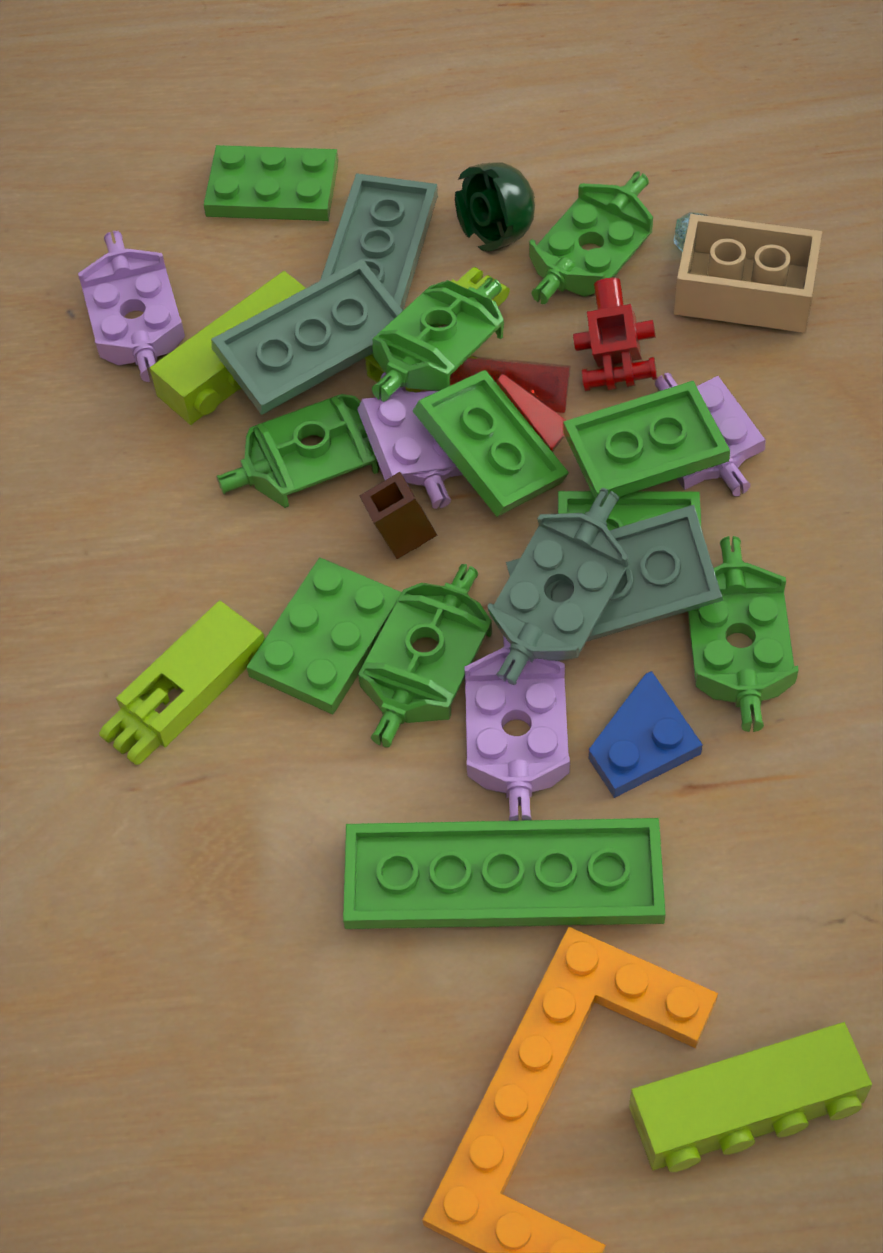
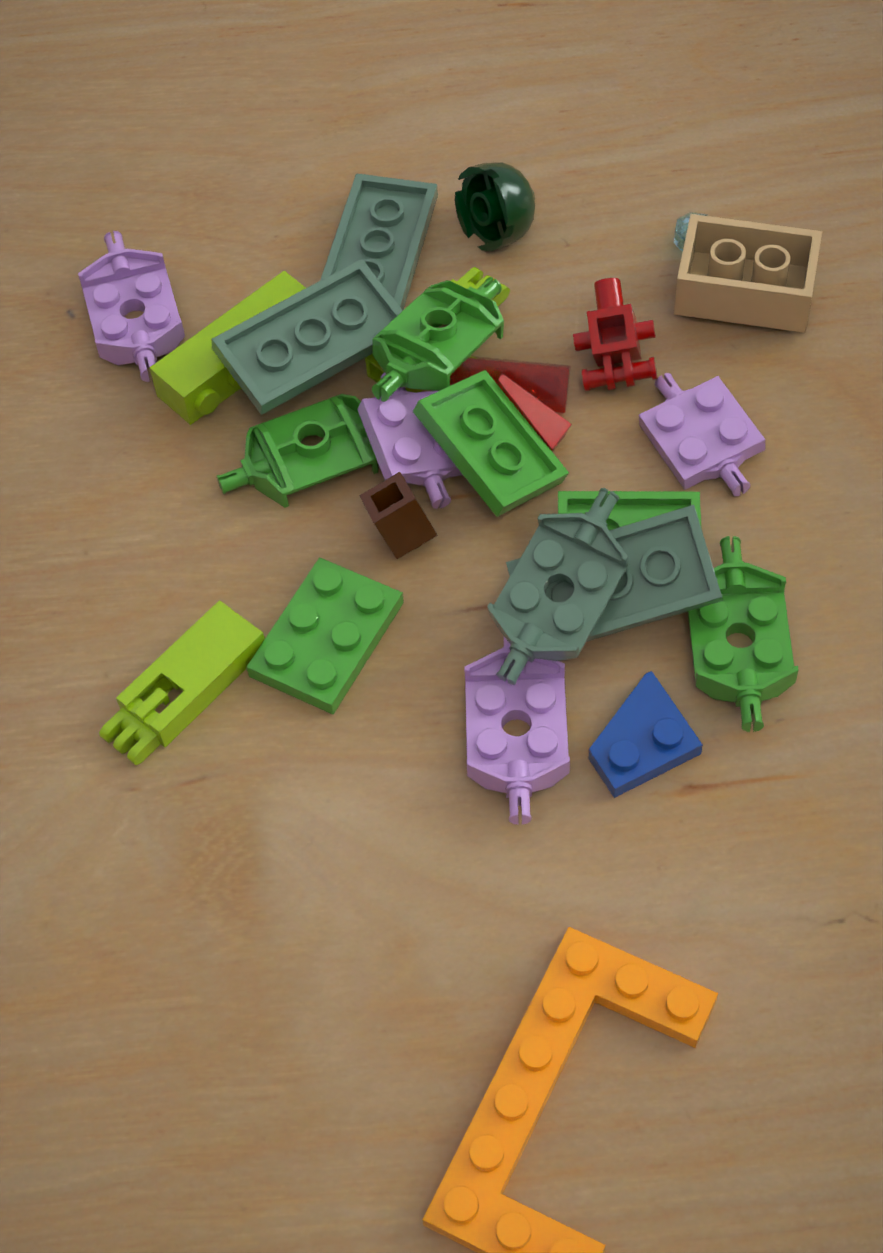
(271, 183): bright green plate -> none
(418, 684): bright green plate -> none
(503, 873): bright green plate -> none
(600, 216): bright green plate -> none
(646, 441): bright green plate -> none
(749, 1097): lime brick -> none

